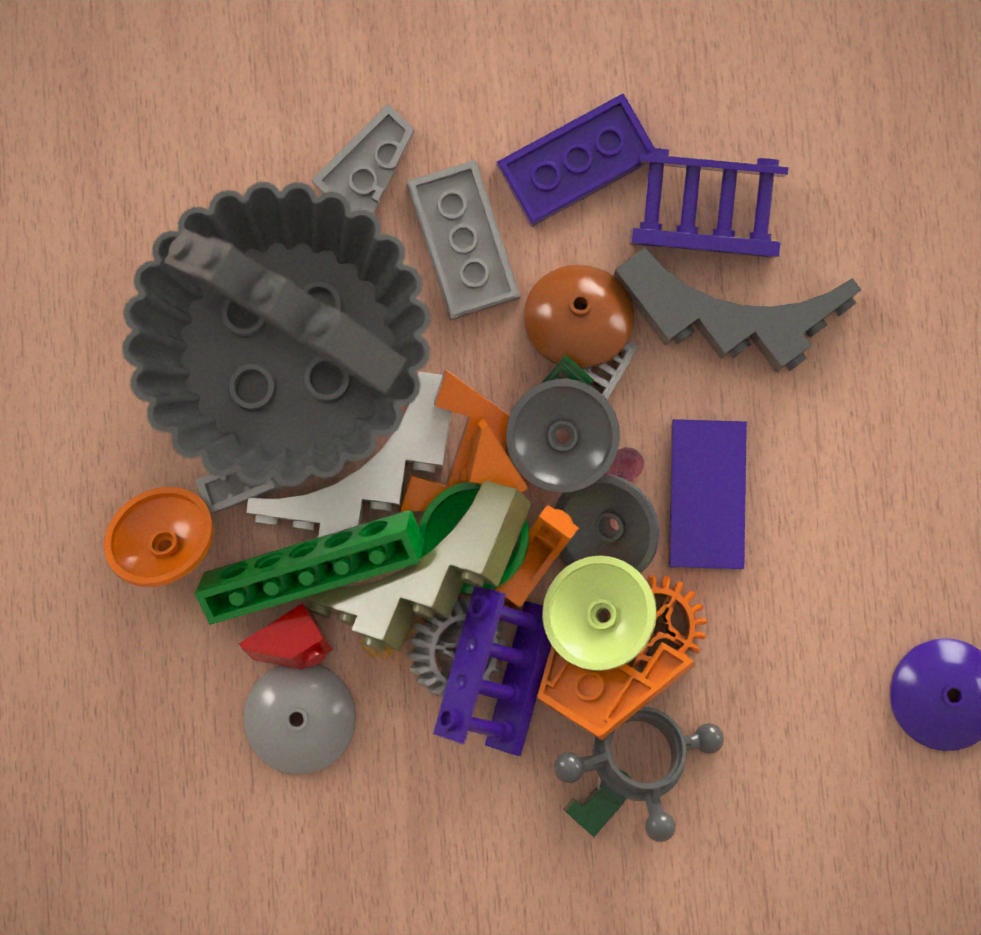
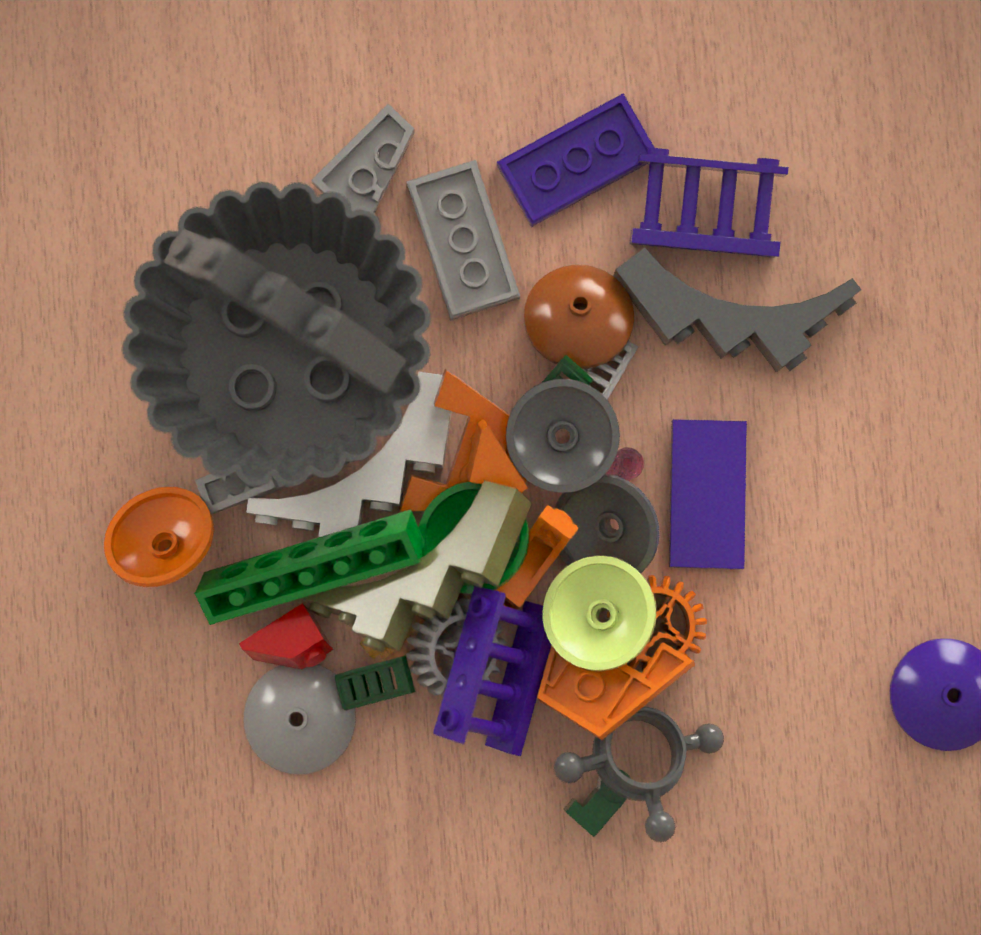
(354, 689): none -> dark green slope

